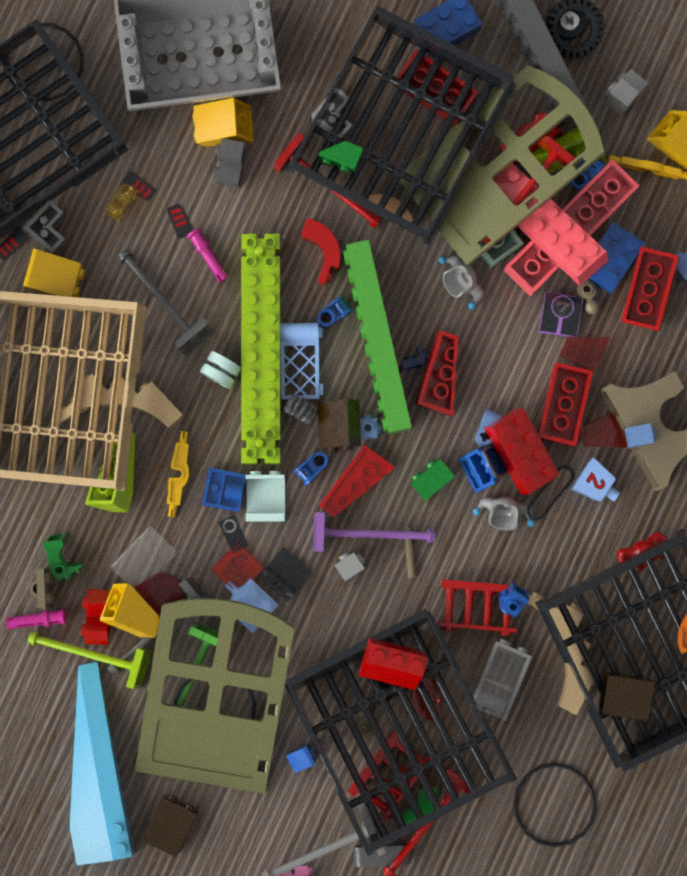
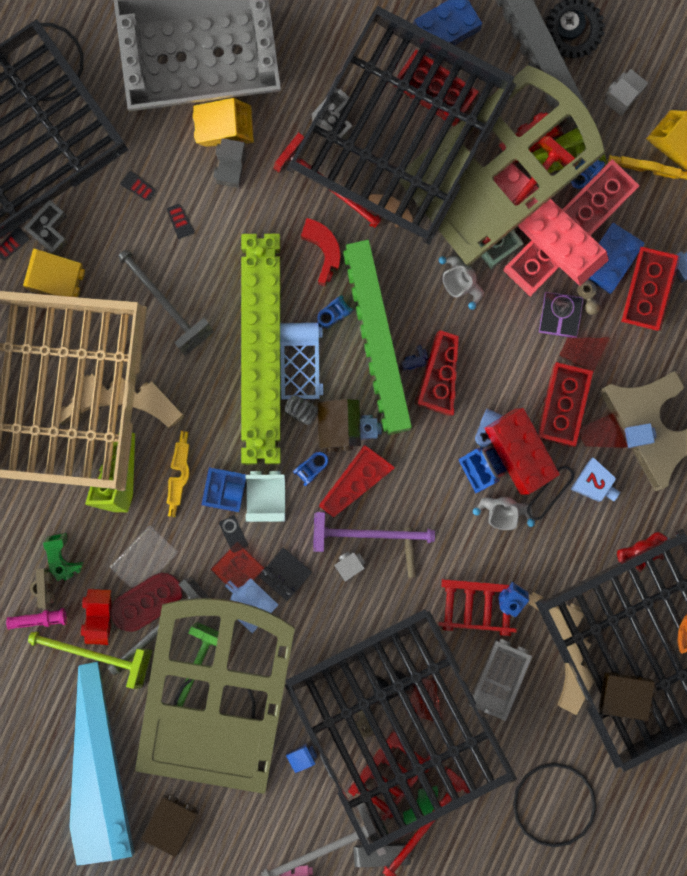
(120, 202): clear yellow leg -> none
(130, 612): yellow slope -> none
(203, 248): dark pink pin -> none
(220, 369): light aqua wheel -> none
(343, 155): green slope -> none
(393, 664): red slope -> none
(432, 479): green brick -> none

